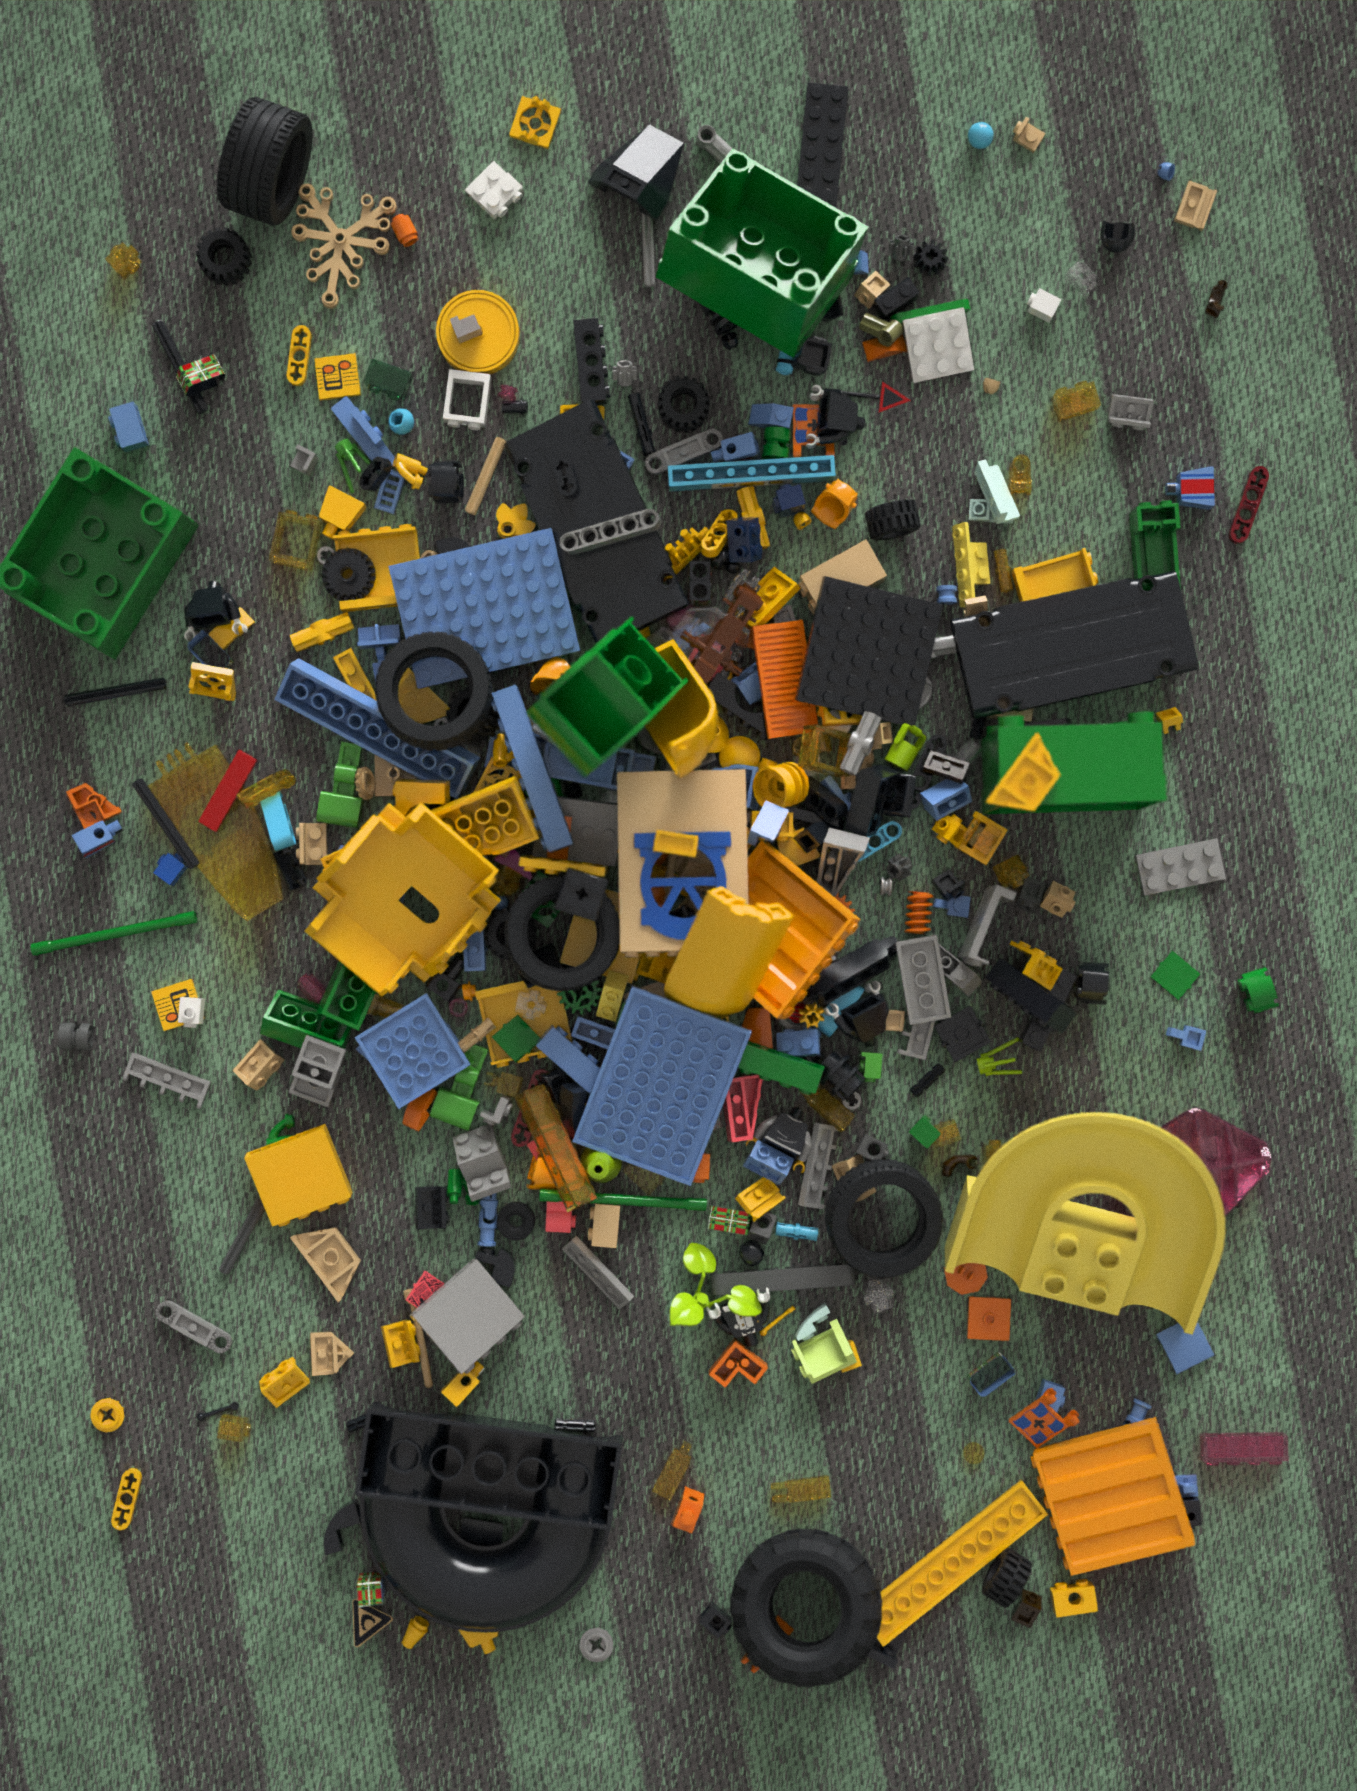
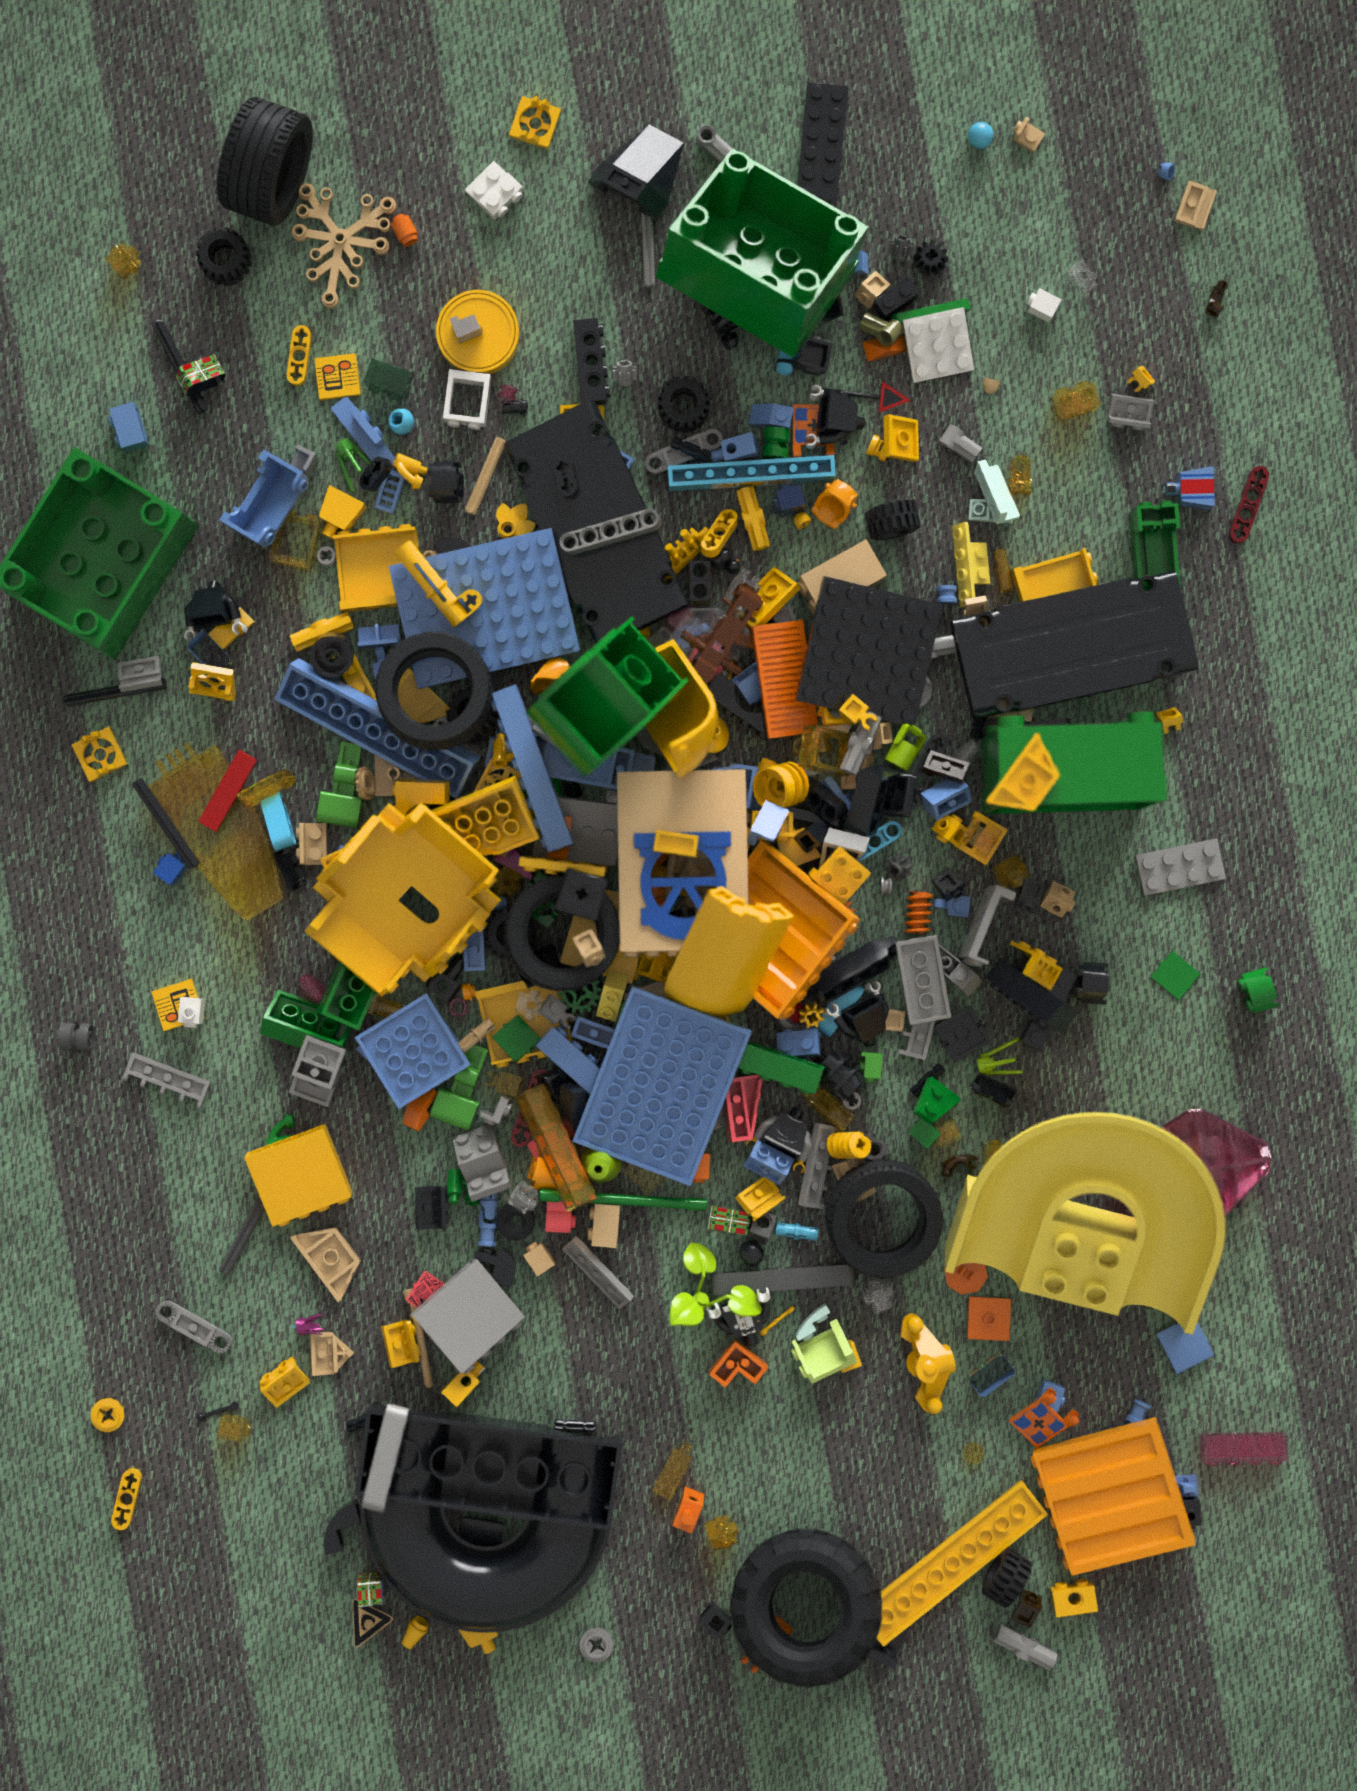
(50, 946): green piece -> none
(80, 746): none -> yellow piece
(86, 800): orange slope -> none
(88, 841): medium blue torso -> none
(139, 673): none -> light grey plate
(258, 1065): tan bracket -> none
(267, 501): none -> medium blue windscreen
(305, 1326): none -> flat silver piece
(322, 659): none -> black brick
(358, 584): black gear -> none
(385, 1458): none -> light grey beam
(452, 608): none -> yellow piece
(523, 1197): none -> clear brick
(538, 1258): none -> tan brick
(554, 1012): none -> light grey plate
(589, 947): none -> tan bracket
(643, 432): black pin -> none
(690, 449): none -> black axle
(721, 1532): none -> clear yellow brick
(739, 751): yellow dish -> none
(744, 539): dark blue brick -> none
(760, 1023): orange slope -> none
(803, 1489): clear yellow hinge -> none
(840, 875): none -> yellow bracket
(848, 1145): none -> yellow piece
(856, 710): none -> yellow plate
(874, 446): none -> yellow wheel
(901, 438): none -> yellow tile
(928, 1362): none -> yellow piece
(934, 1101): none -> green wing
(957, 442): none -> light grey piece
(987, 1086): none -> black hinge
(1024, 1647): none -> light grey piece
(1117, 236): black hair -> none
(1143, 378): none -> yellow tile
(1189, 1037): medium blue plate -> none

